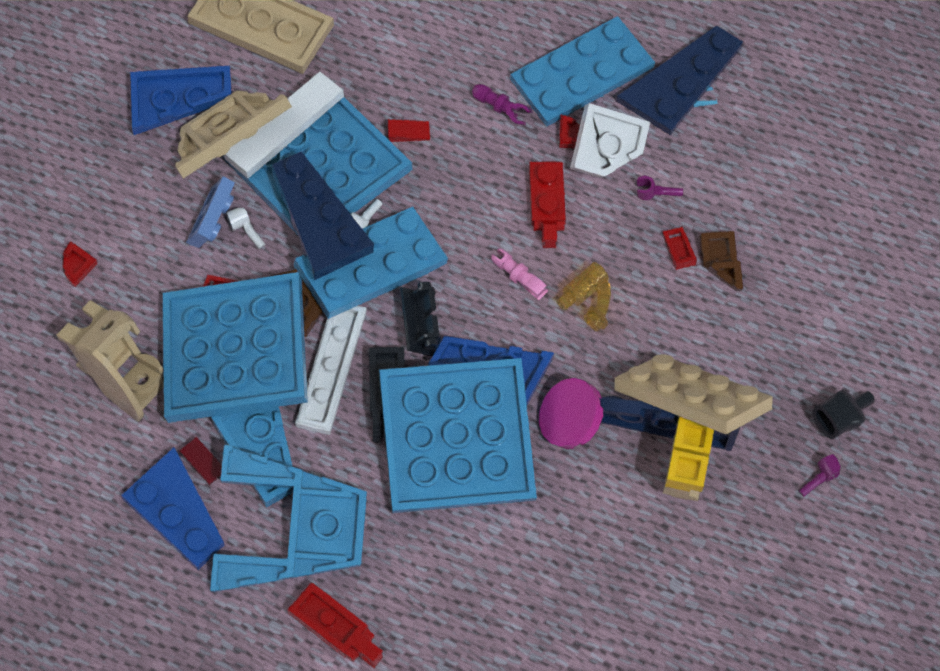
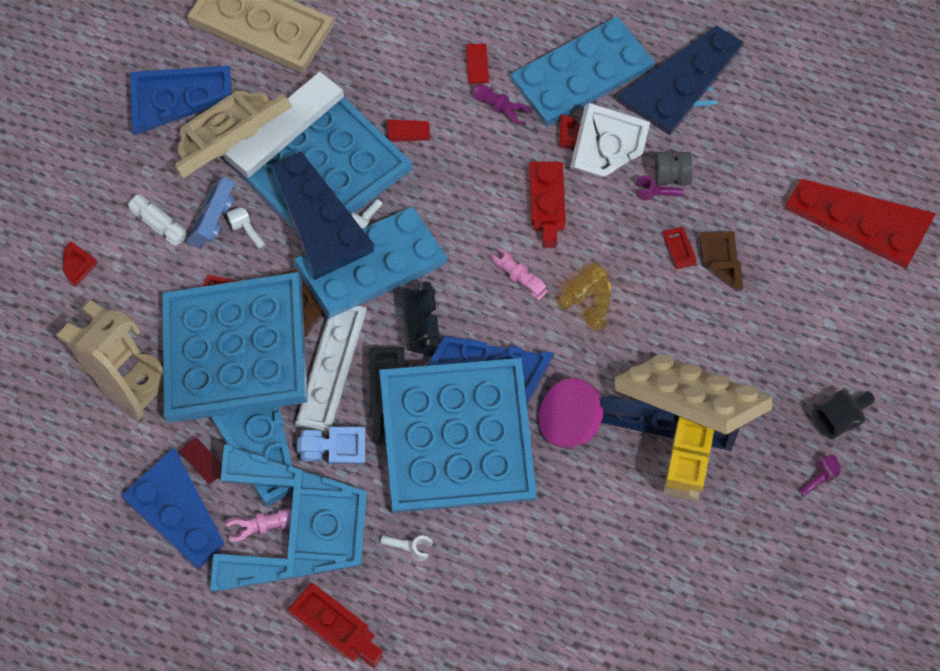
(157, 219): none -> white axle
(260, 523): none -> bright pink piece
(344, 445): none -> light blue plate
(409, 546): none -> white hand
(477, 63): none -> red piece
(673, 168): none -> dark grey wheel
(867, 221): none -> red wing

